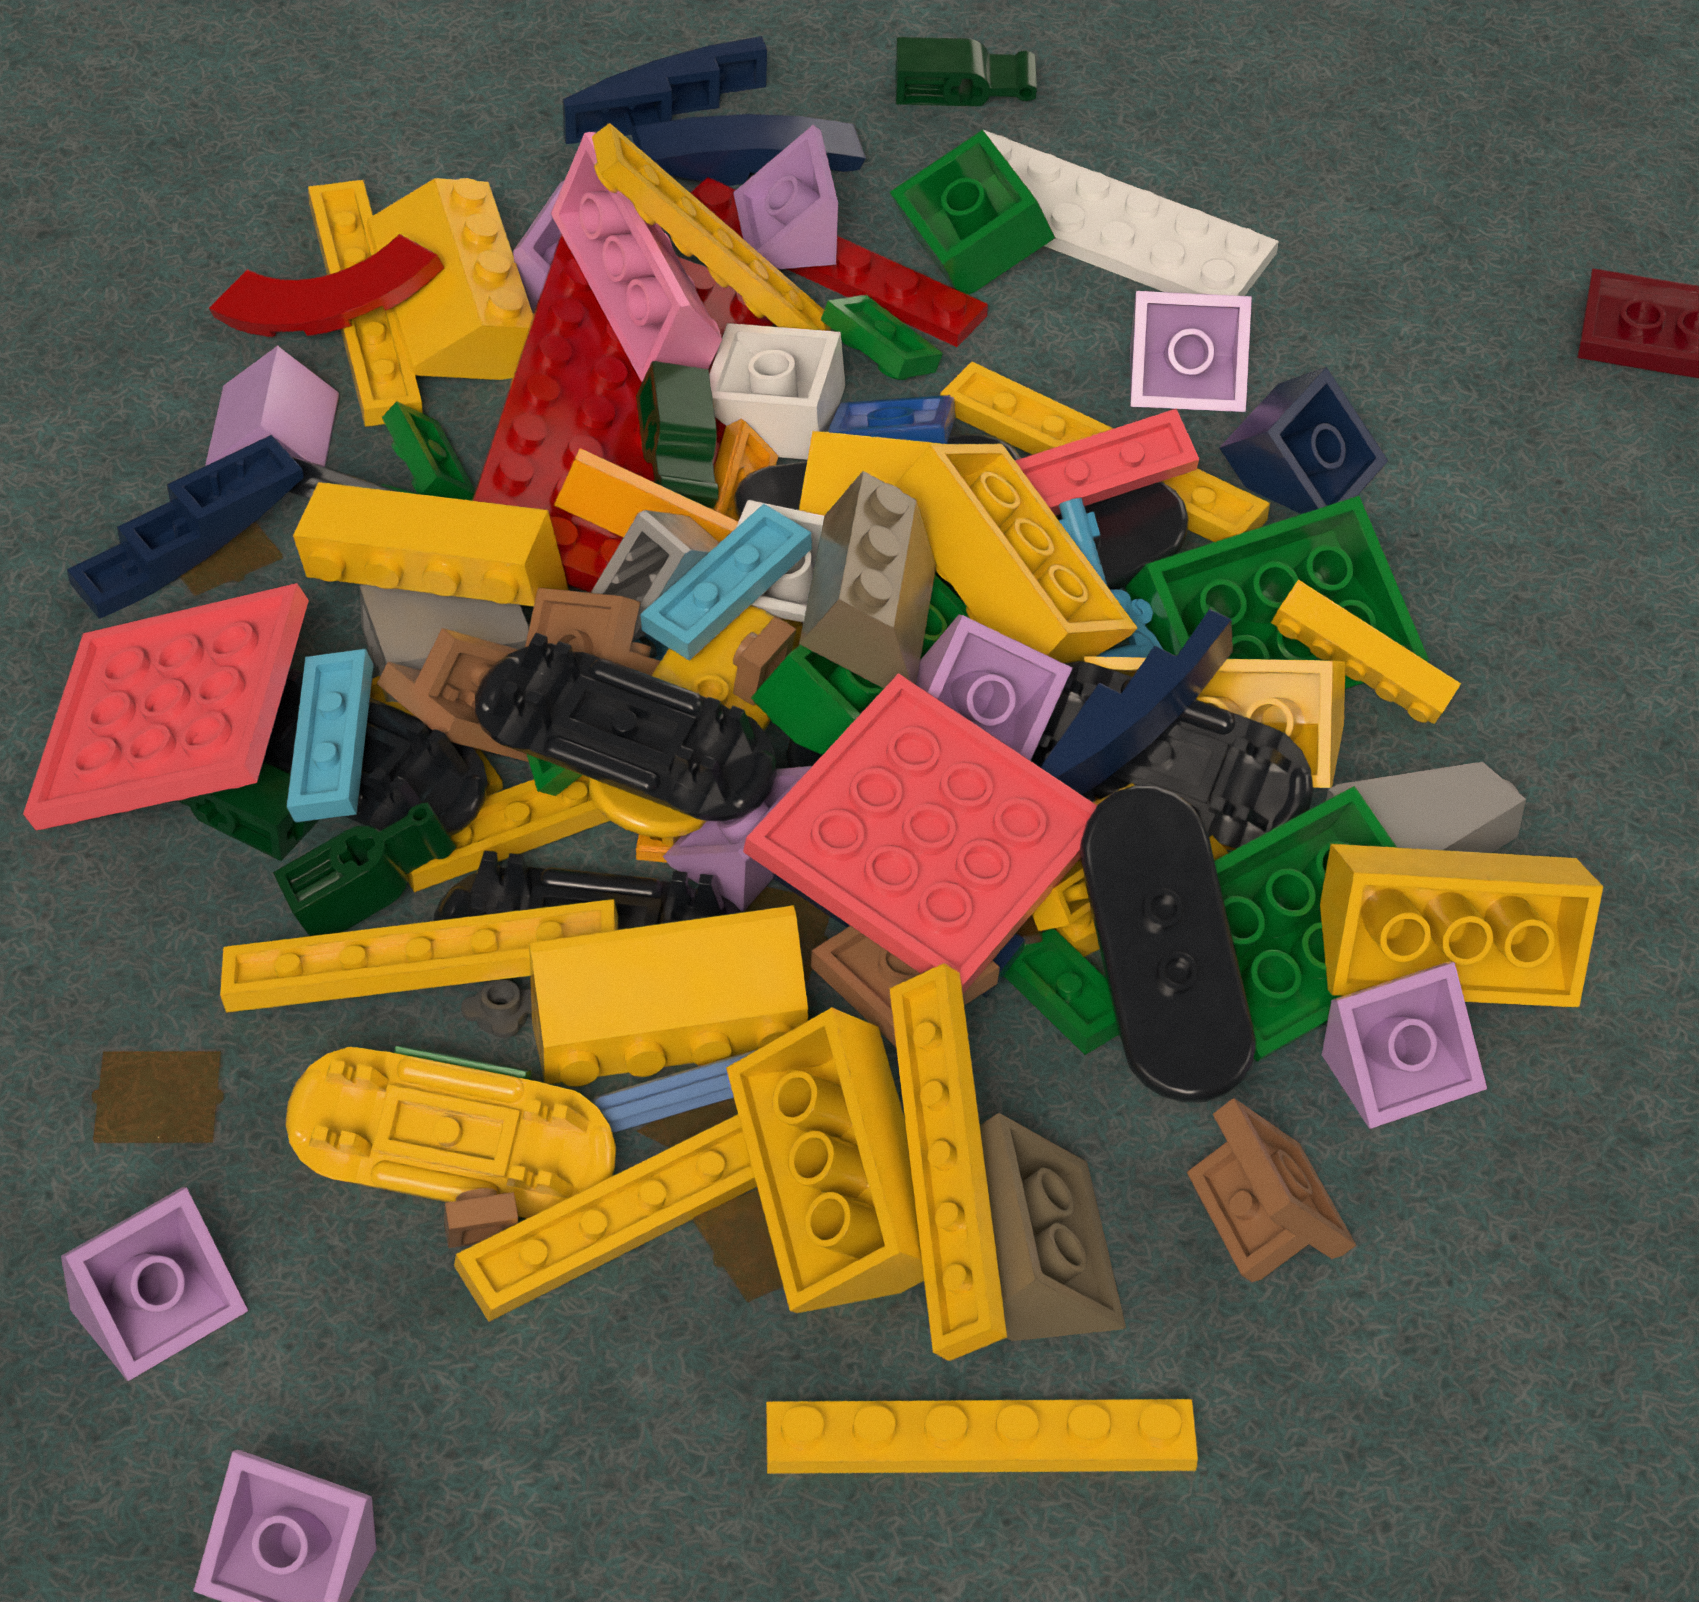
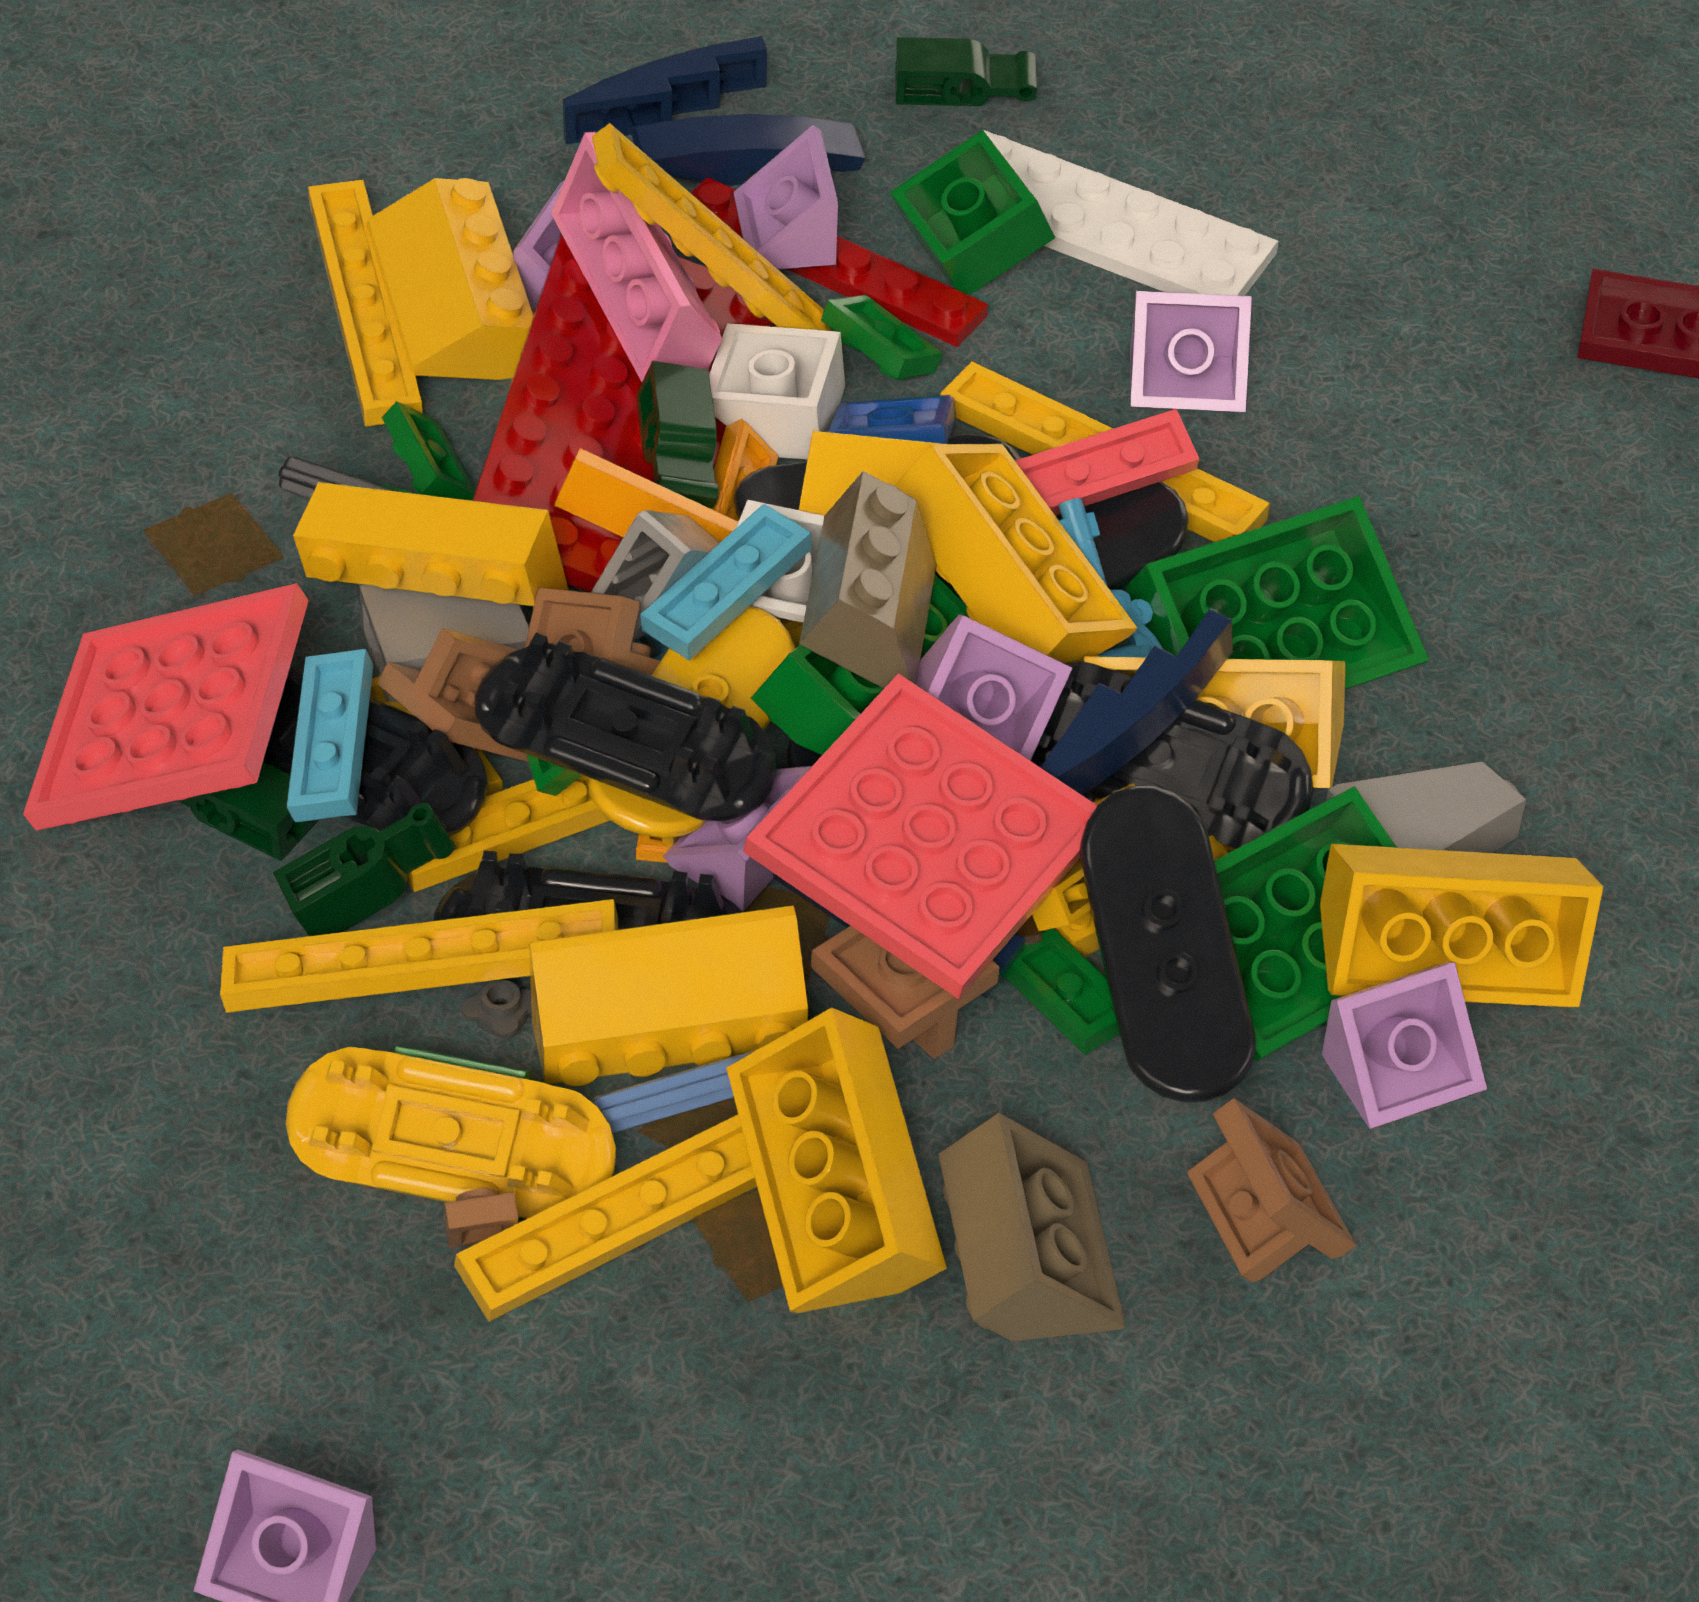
(151, 1285): lavender slope -> none
(157, 1097): clear orange piece -> none
(200, 519): dark blue slope -> none
(277, 400): lavender slope -> none
(327, 302): red tile -> none
(760, 656): medium nougat plate -> none
(947, 1164): yellow plate -> none
(980, 1436): yellow plate -> none
(1304, 445): dark blue slope -> none
(1367, 653): yellow piece -> none

